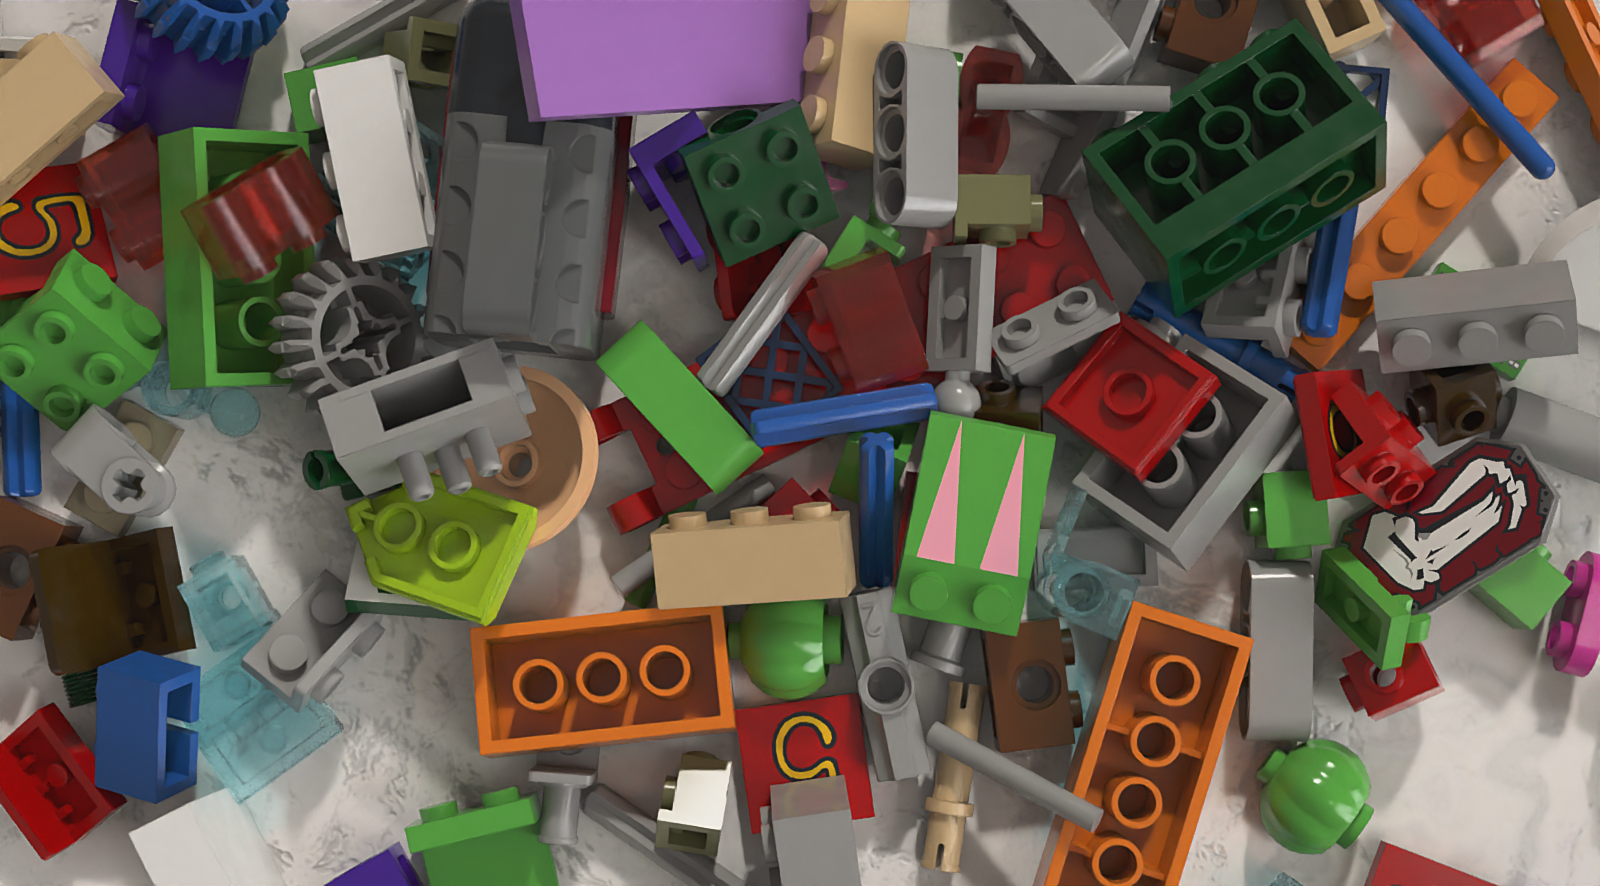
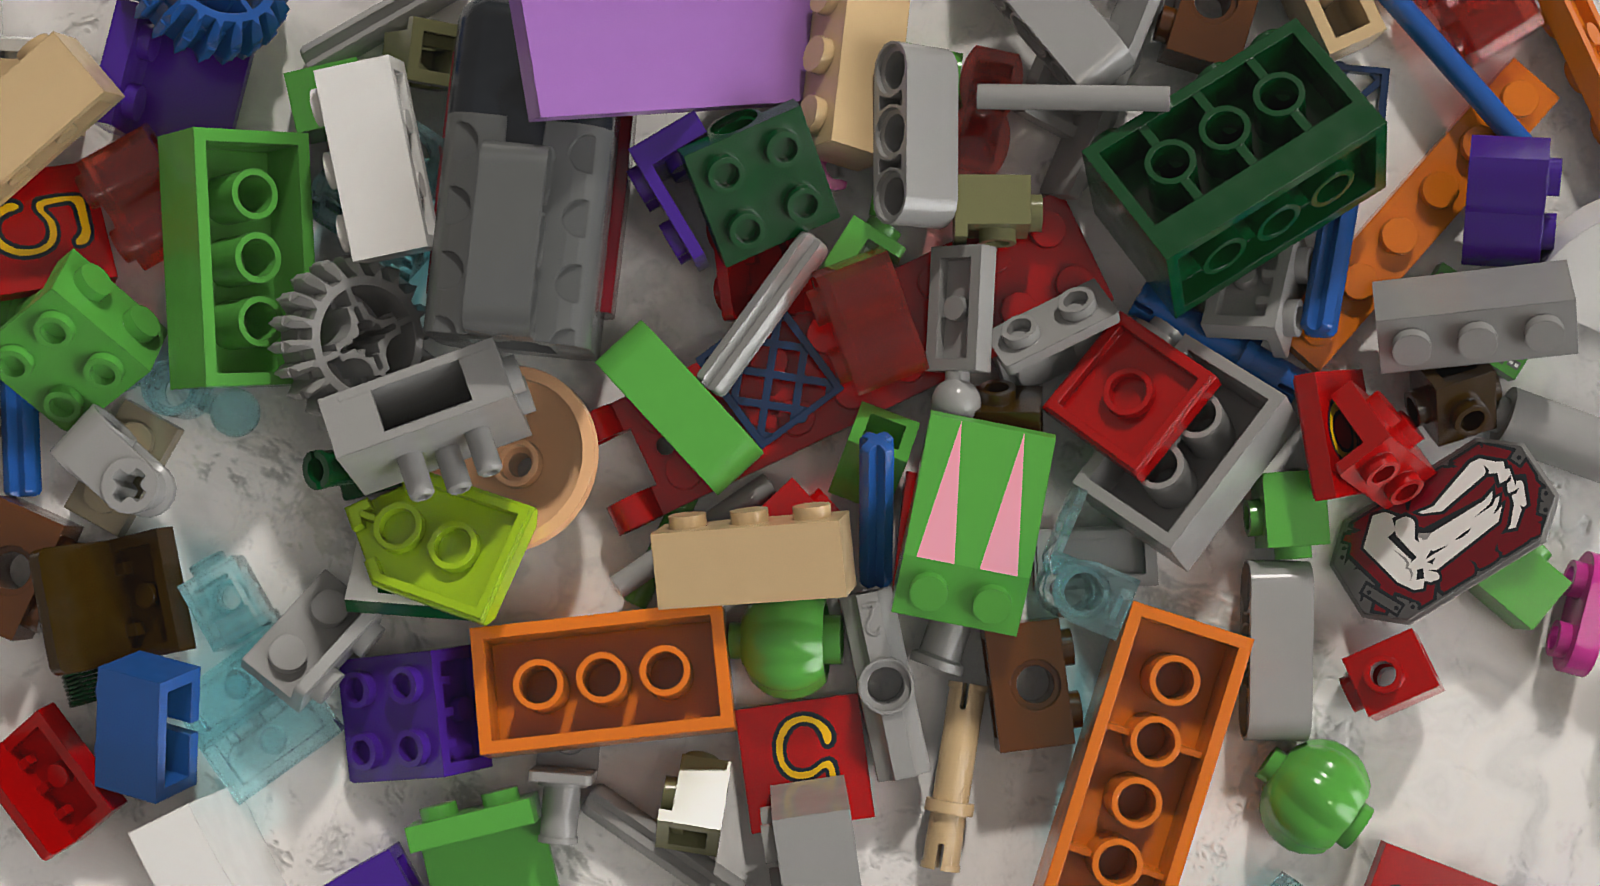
(261, 216): clear red brick -> none
(410, 715): none -> dark purple bracket
(842, 414): blue axle -> none
(1014, 776): light grey bar -> none
(1366, 610): bright green plate -> none
(1508, 200): none -> dark purple brick

